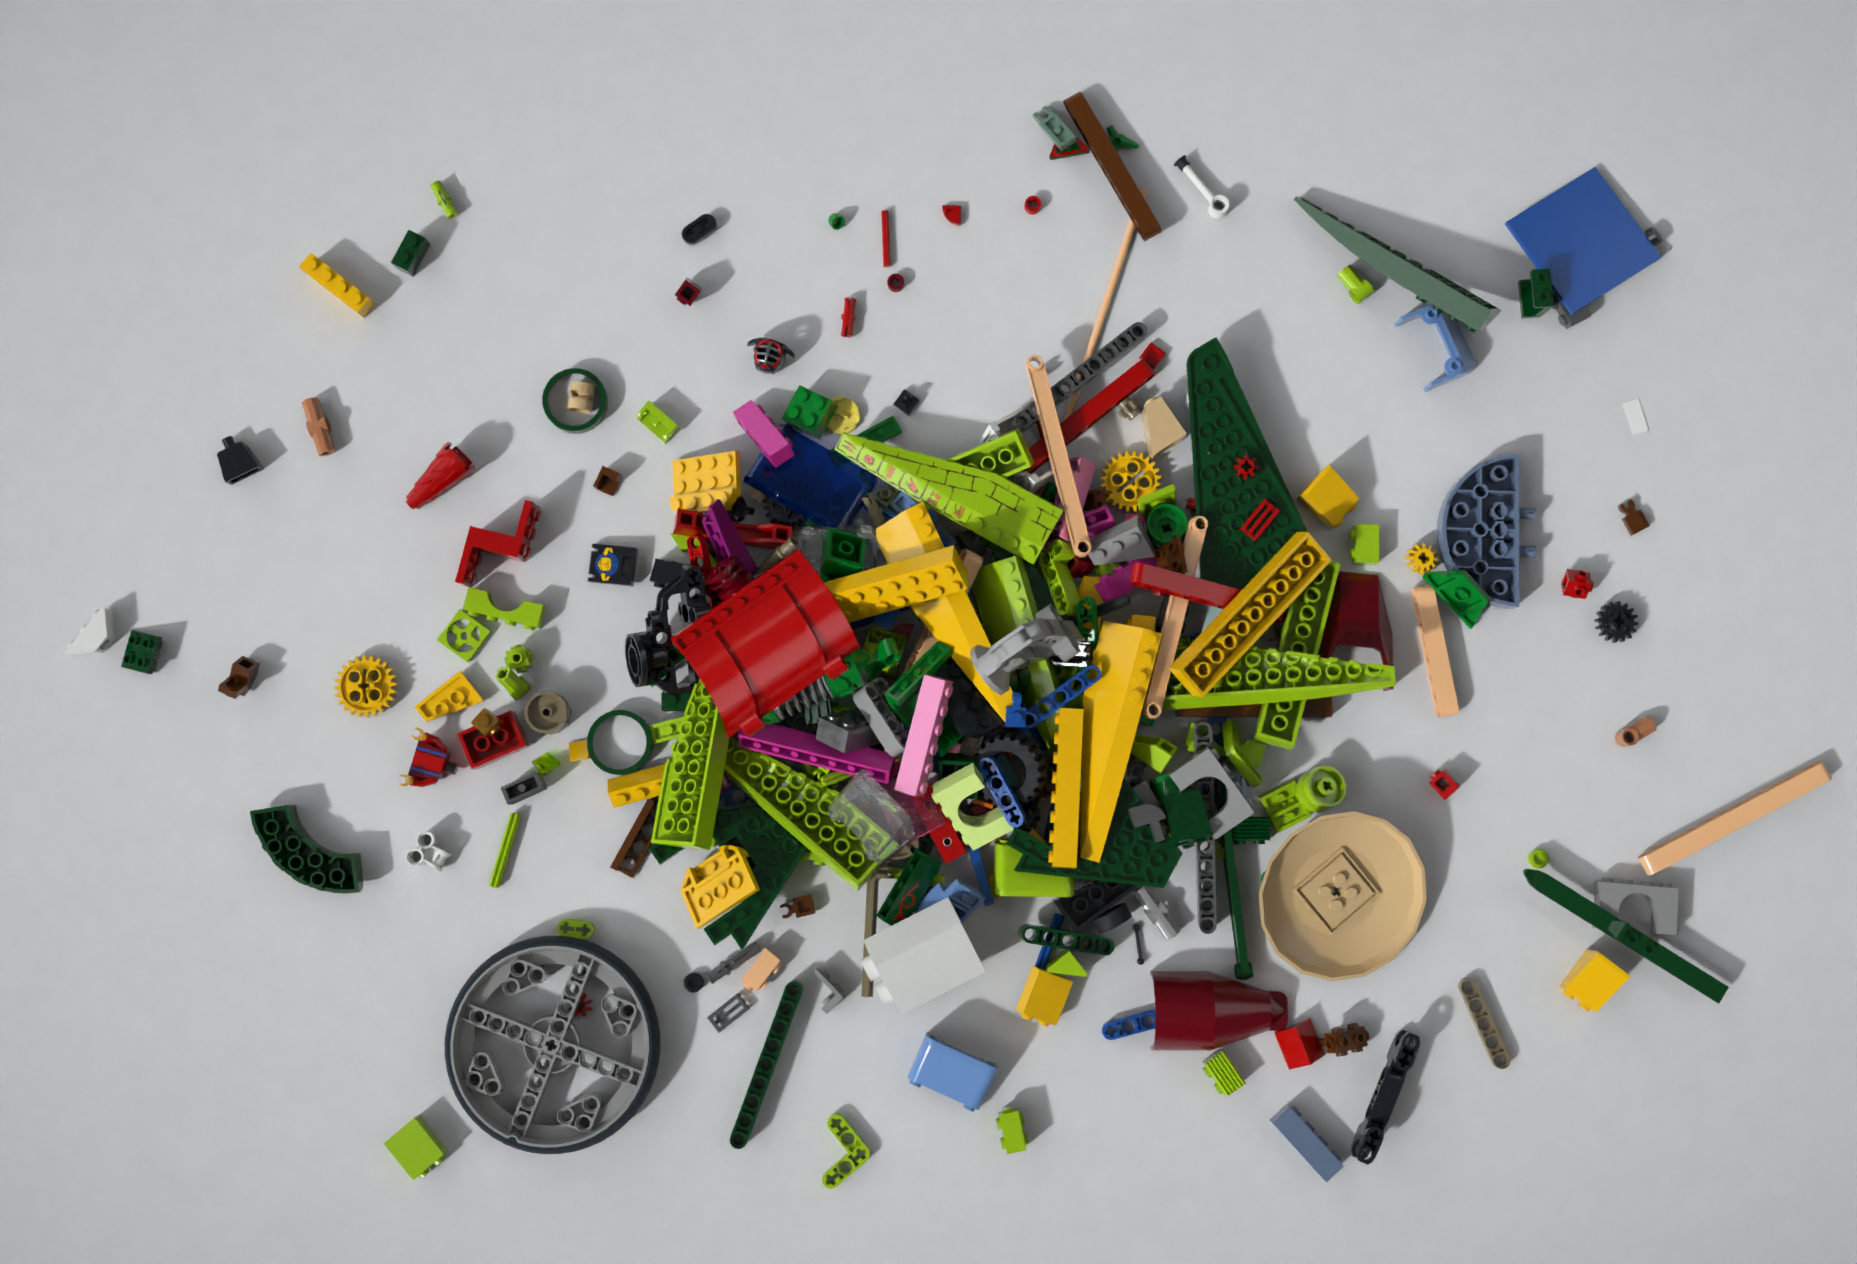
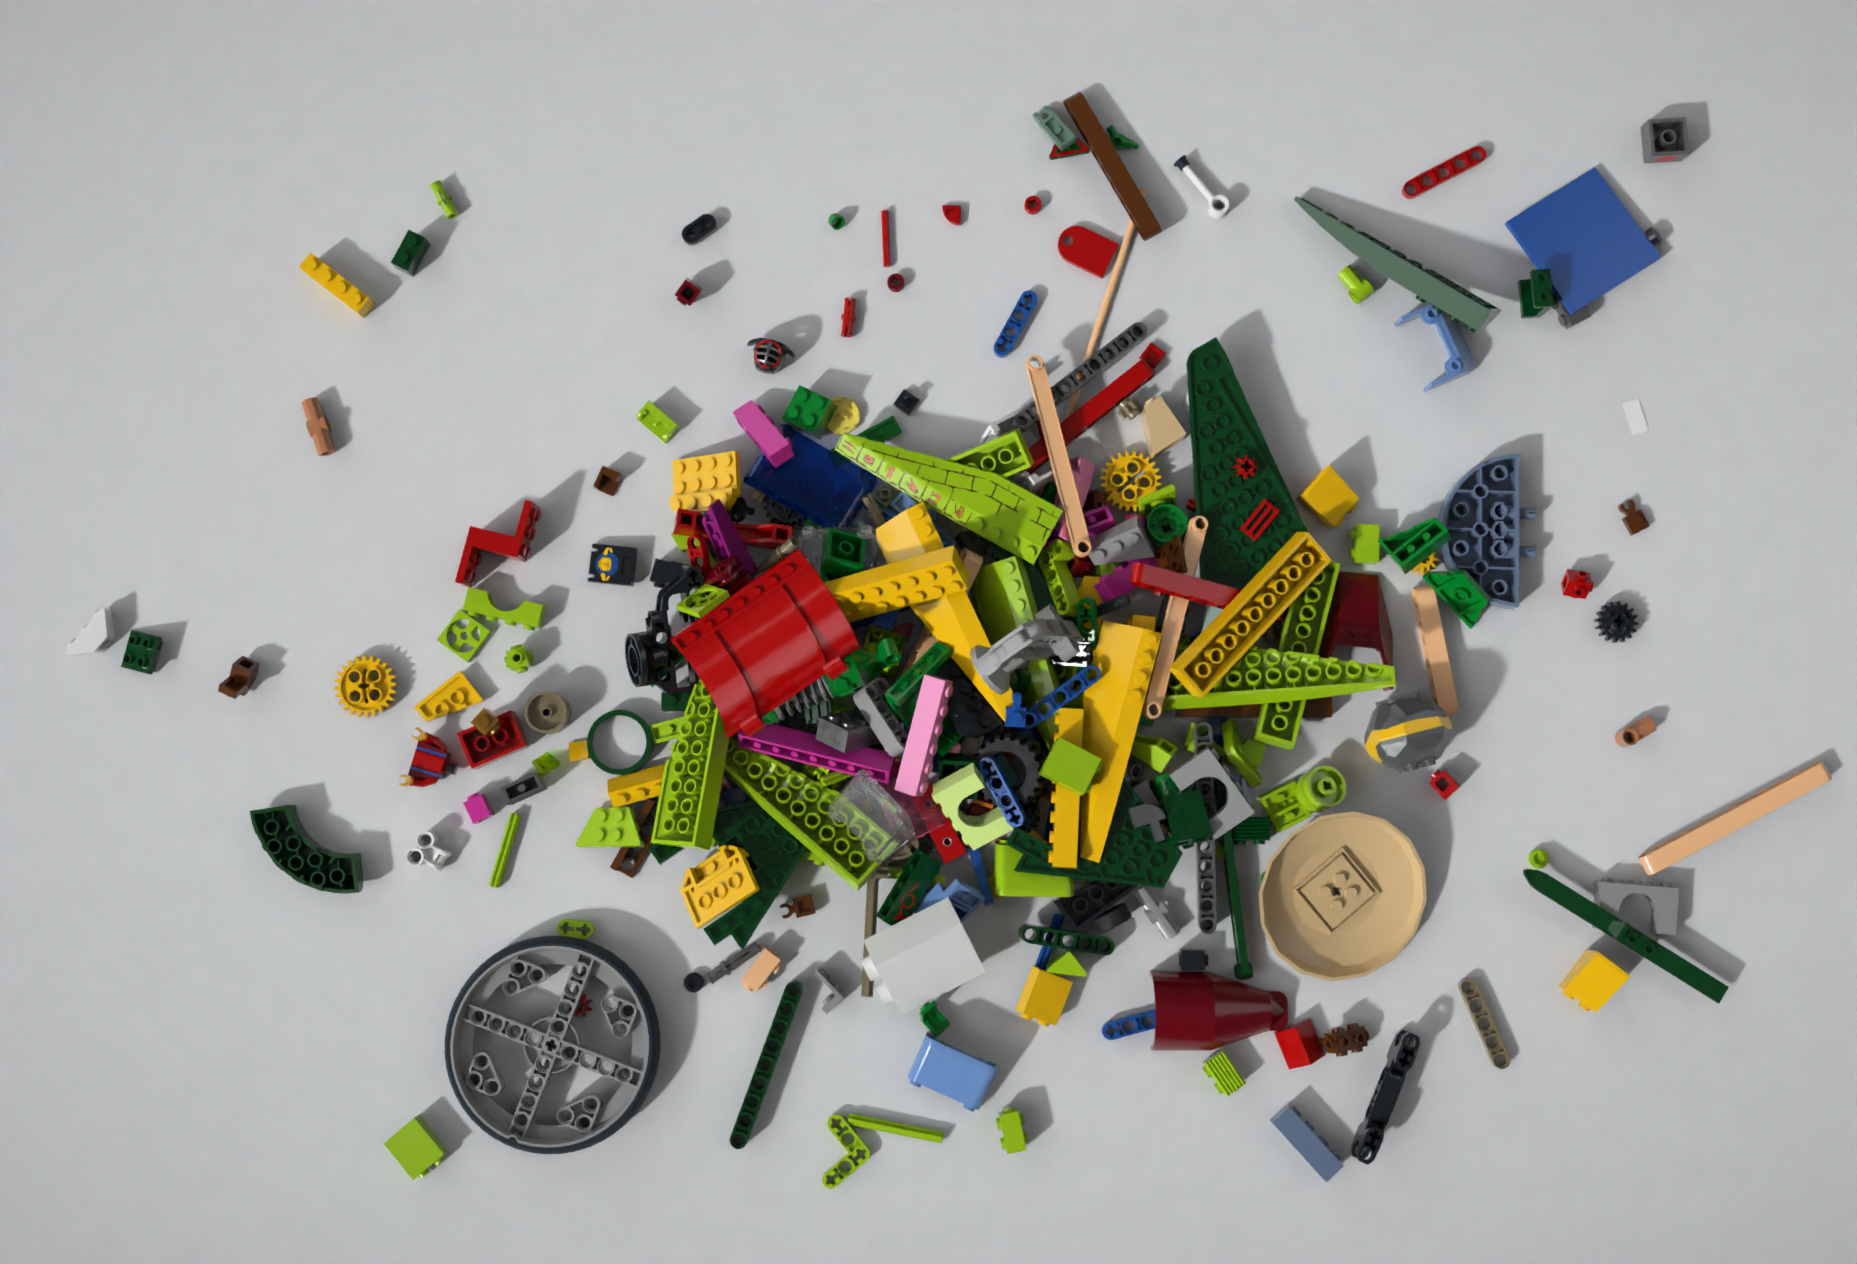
(237, 461): black torso -> none
(442, 473): red cone -> none
(478, 808): none -> dark pink brick
(514, 684): lime piece -> none
(581, 397): tan wheel -> none
(595, 421): dark green piece -> none
(611, 829): none -> lime wing
(699, 610): none -> lime piece
(741, 1002): dark grey tile -> none
(895, 1128): none -> lime axle
(933, 1019): none -> green bracket
(1017, 325): none -> blue beam
(1071, 766): none -> lime brick
(1089, 250): none -> red tile
(1136, 928): black hinge -> none
(1192, 959): none -> black brick
(1407, 732): none -> dark grey rock
(1415, 544): none -> green wedge
(1453, 171): none -> red beam
(1664, 140): none -> flat silver brick

